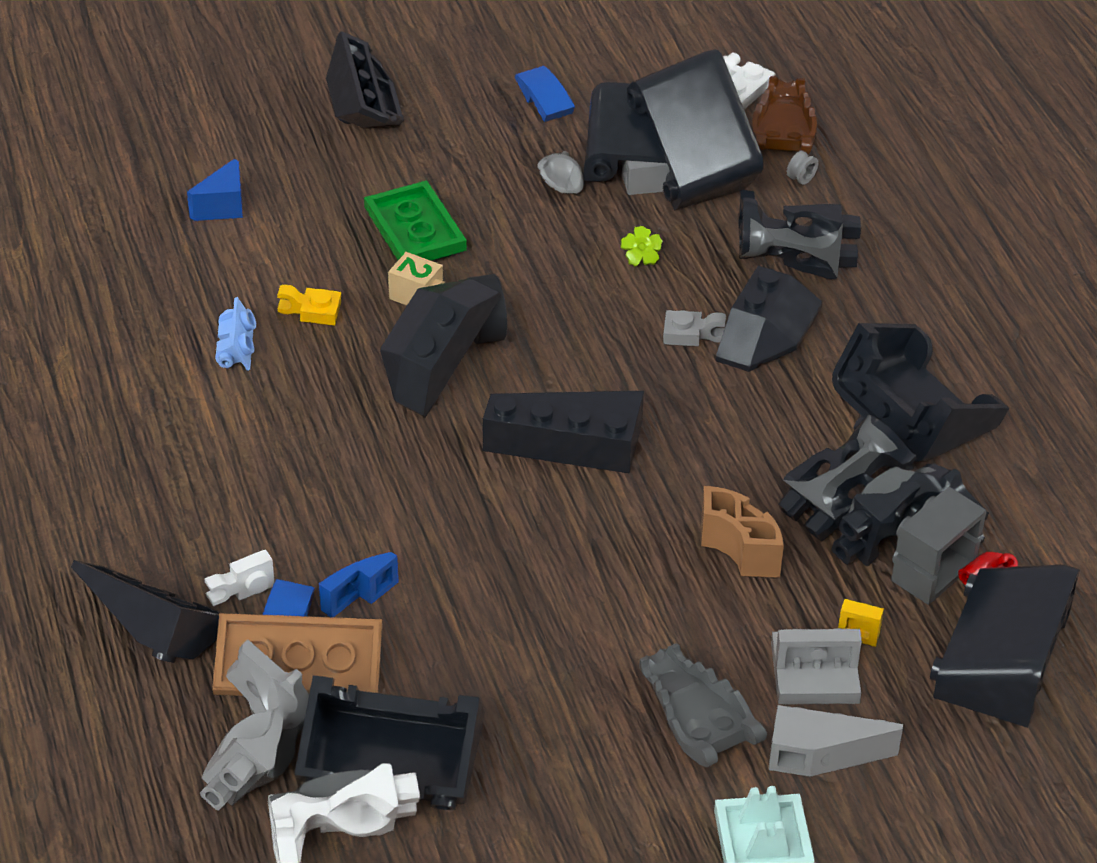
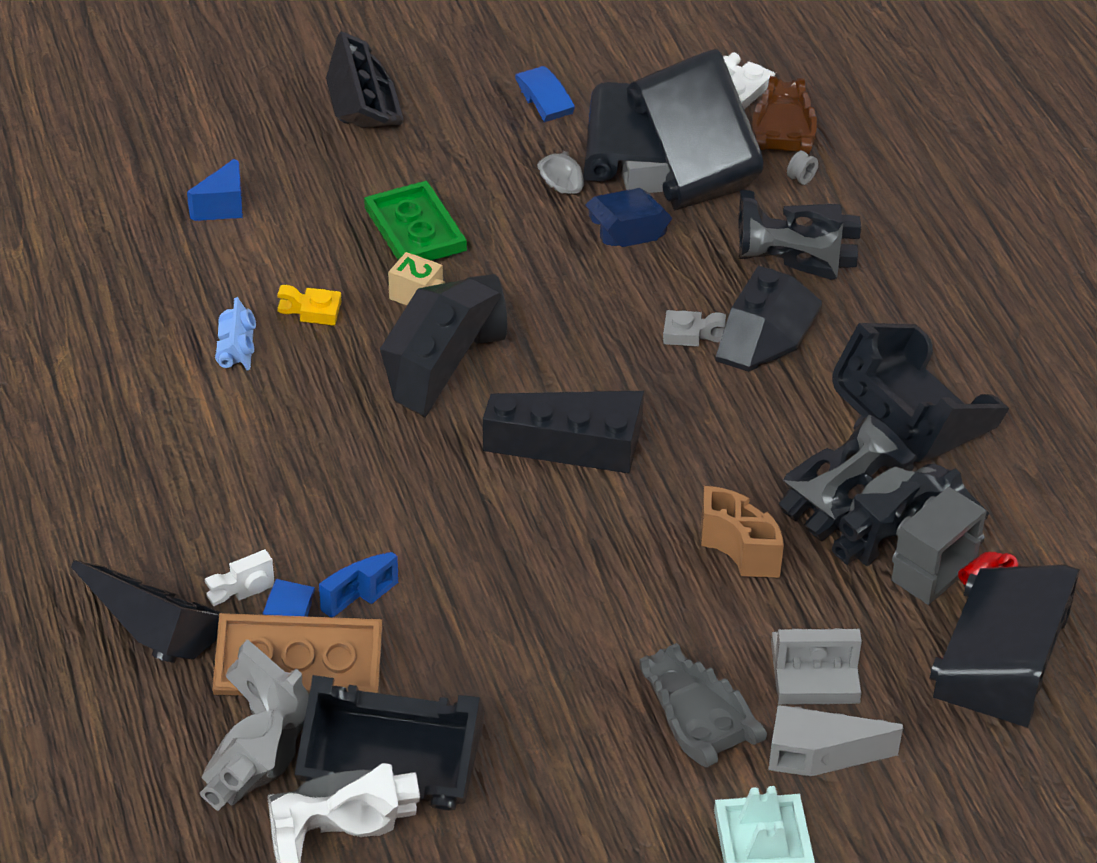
(628, 217): none -> dark blue slope
(641, 246): lime plant -> none
(863, 617): yellow plate -> none

